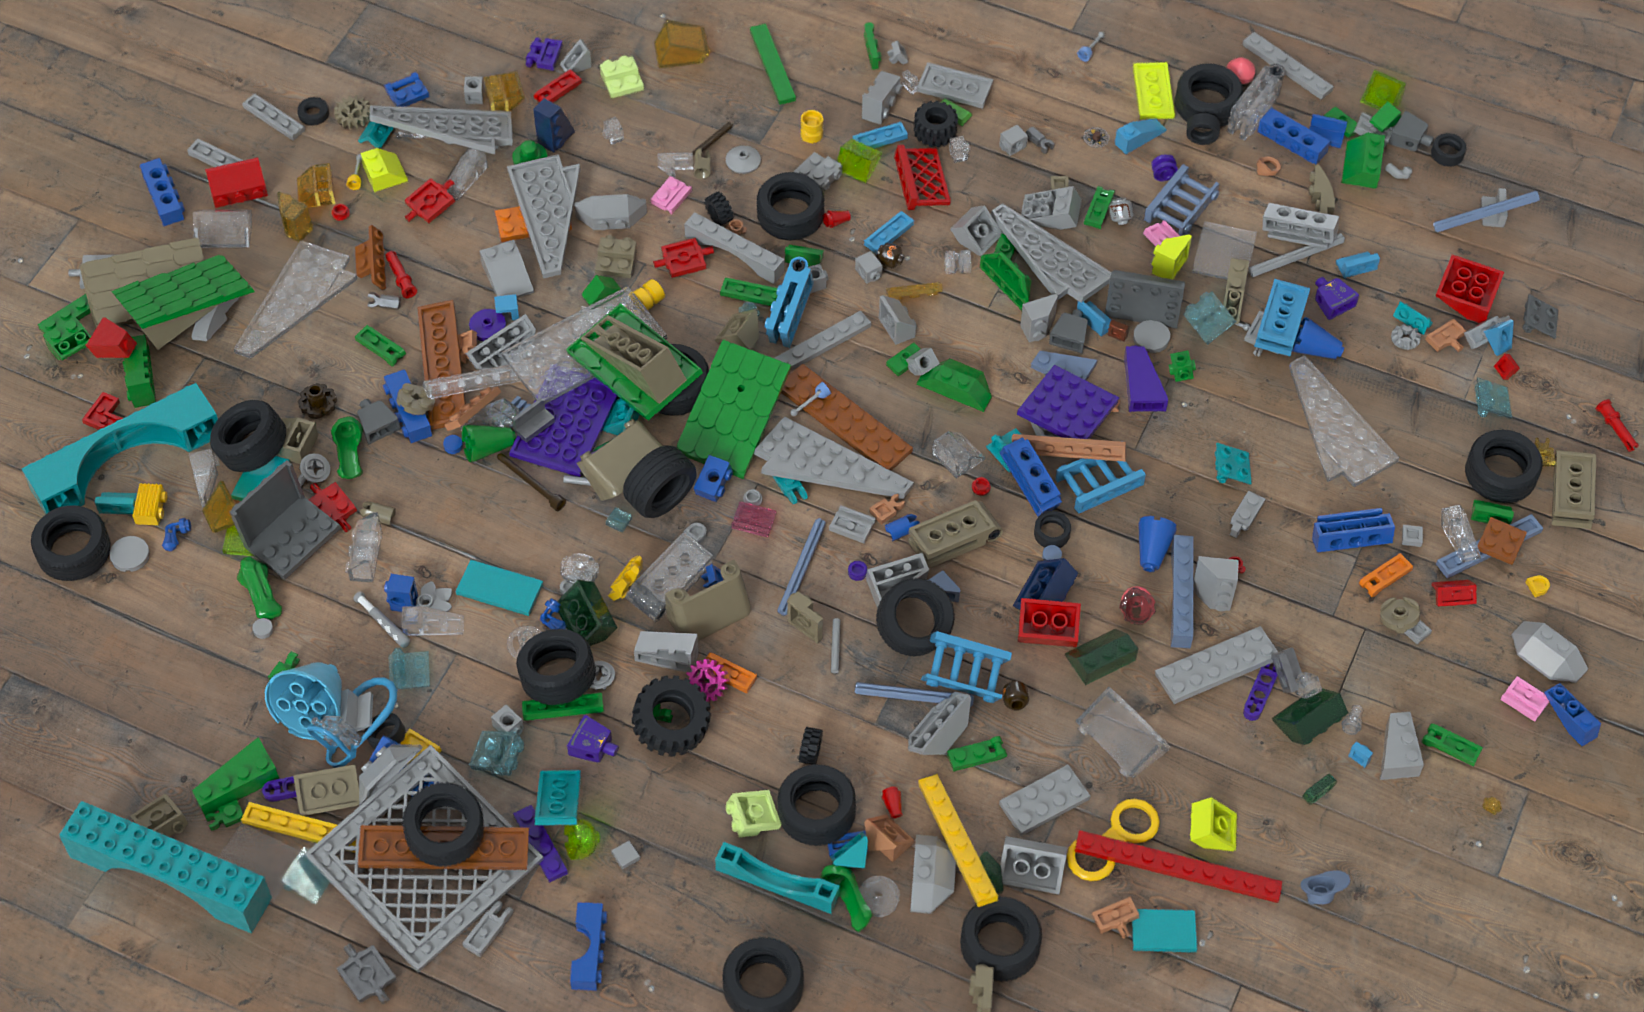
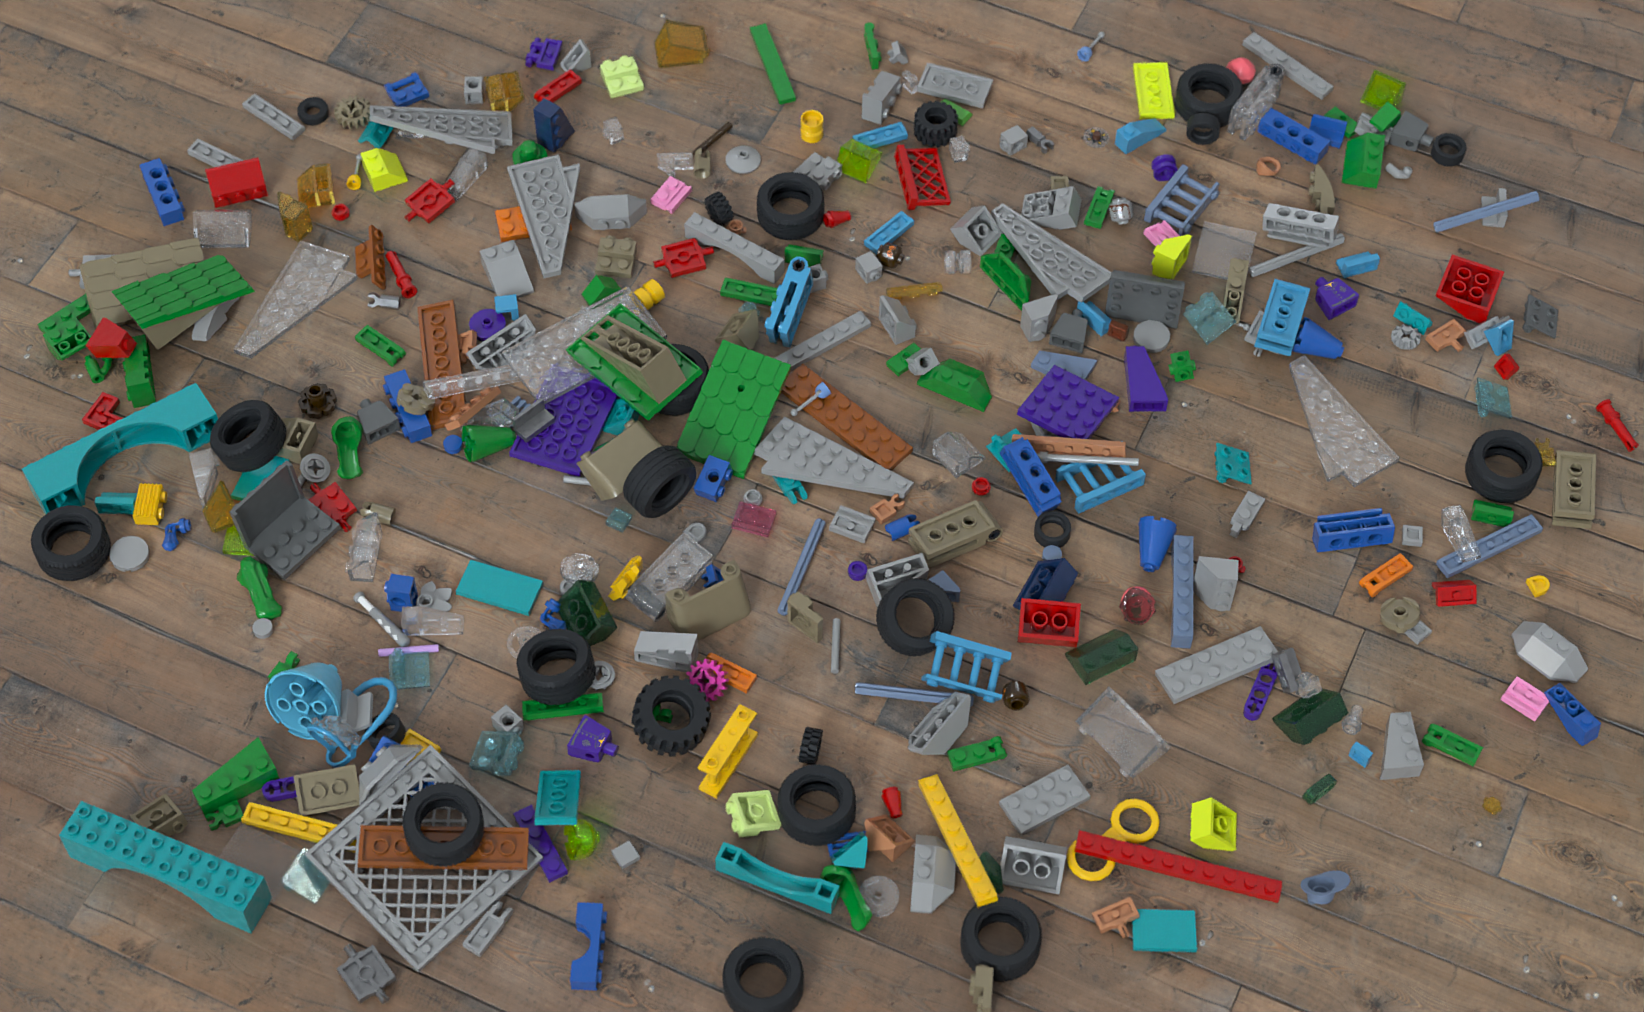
(95, 372): none -> green plant
(431, 648): none -> lavender bar
(556, 501): dark brown piece -> none
(728, 751): none -> yellow fence
(1045, 457): none -> light grey bar
(1501, 540): dark orange plate -> none

